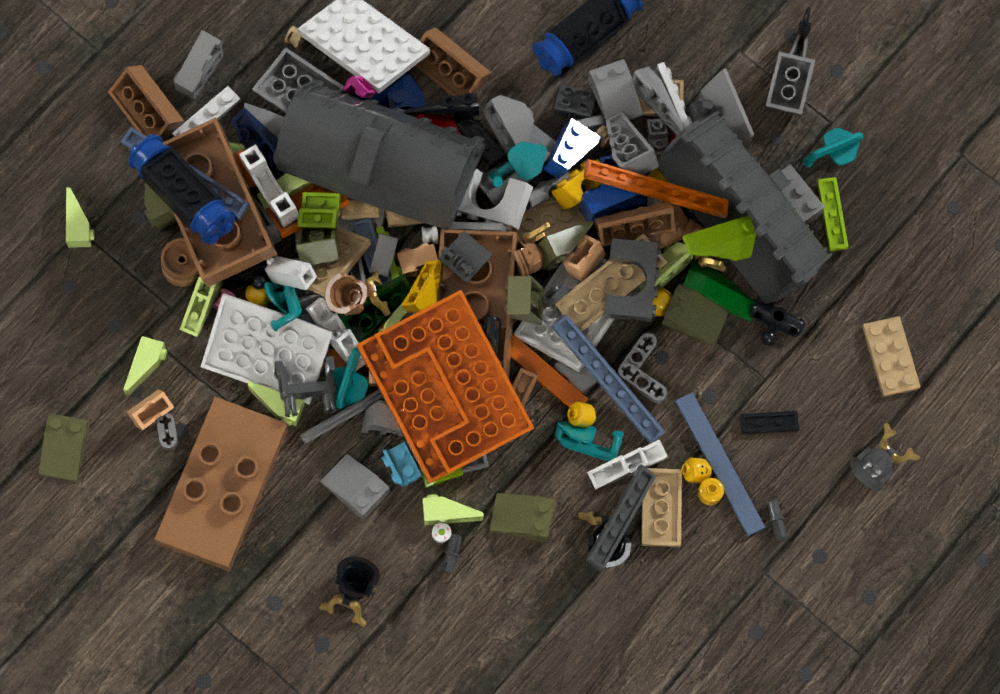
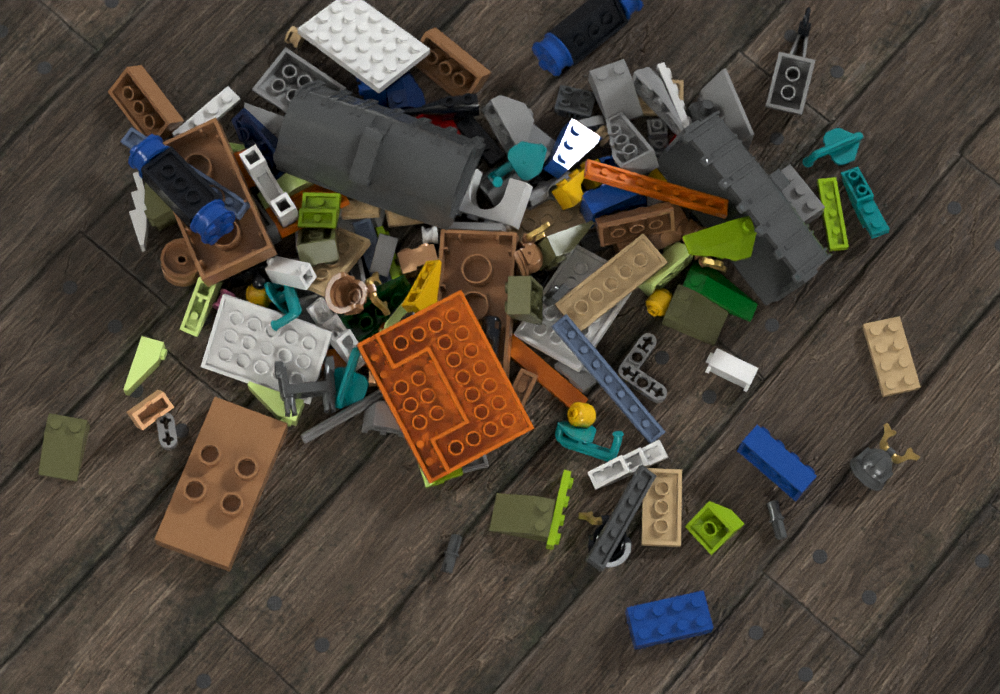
(77, 226): yellowish green slope -> none
(138, 215): none -> white slope
(199, 65): light grey wedge -> none
(356, 486): light grey slope -> none
(356, 580): black helmet -> none
(360, 86): dark pink bracket -> none
(402, 464): medium azure bracket -> none
(441, 532): white tile -> none
(447, 511): yellowish green slope -> none
(465, 256): dark grey hinge -> none
(558, 517): none -> lime plate
(584, 259): light nougat brick -> none
(643, 255): dark grey arch -> none
(669, 620): none -> blue brick
(696, 470): yellow head -> none
(710, 491): yellow head -> none
(714, 526): none -> lime slope
(720, 464): sand blue tile -> none
(731, 368): none -> white brick
(769, 422): black tile -> none
(777, 462): none -> blue brick
(787, 321): black piece -> none
(863, 203): none -> teal slope

